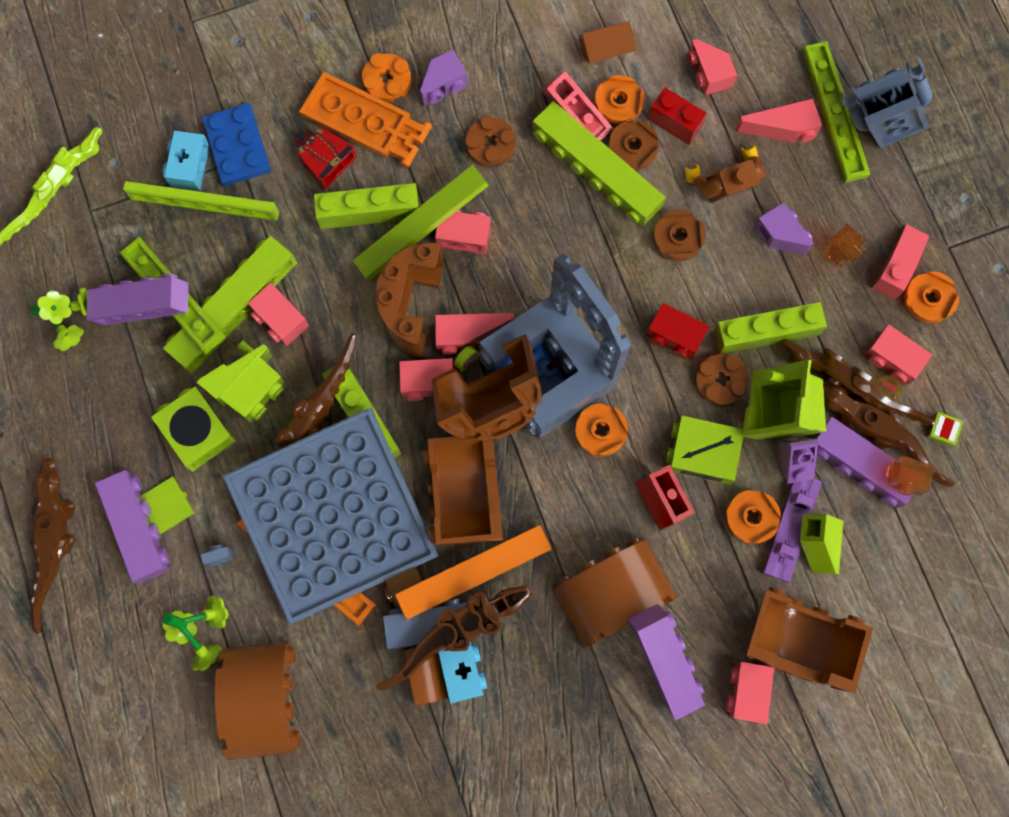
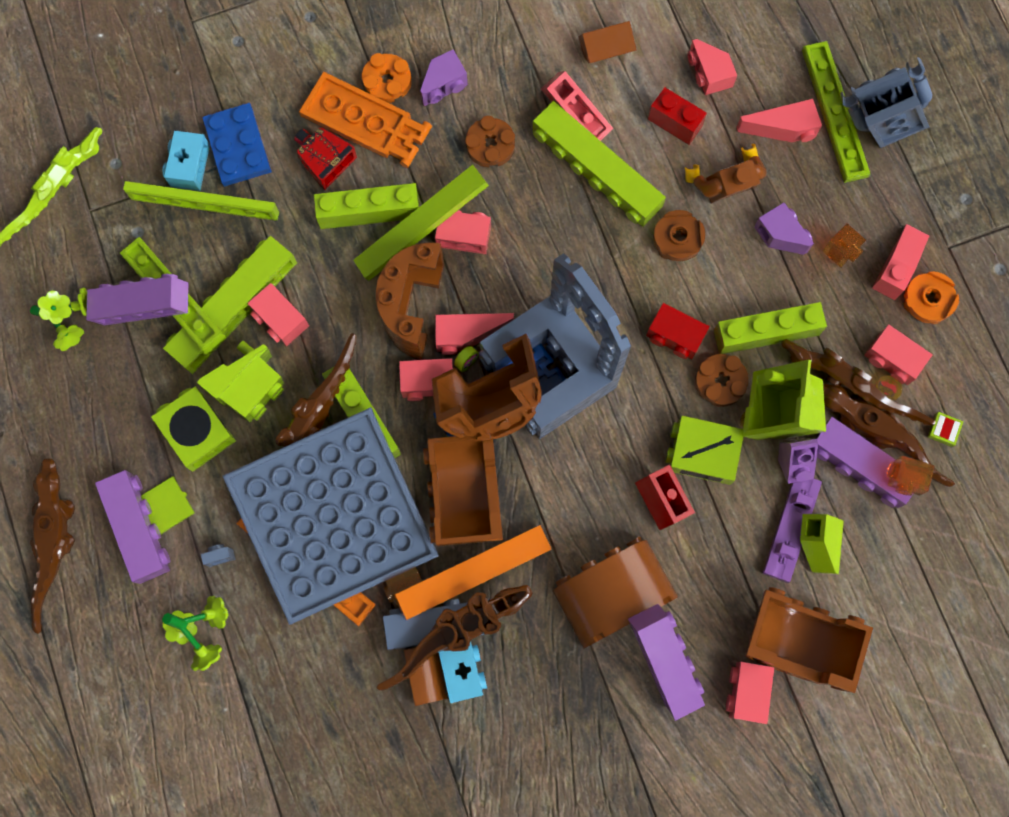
(254, 701): dark orange cylinder -> none
(605, 416): orange plate -> none
(631, 93): orange plate -> none
(633, 132): dark orange plate -> none
(747, 531): orange plate -> none

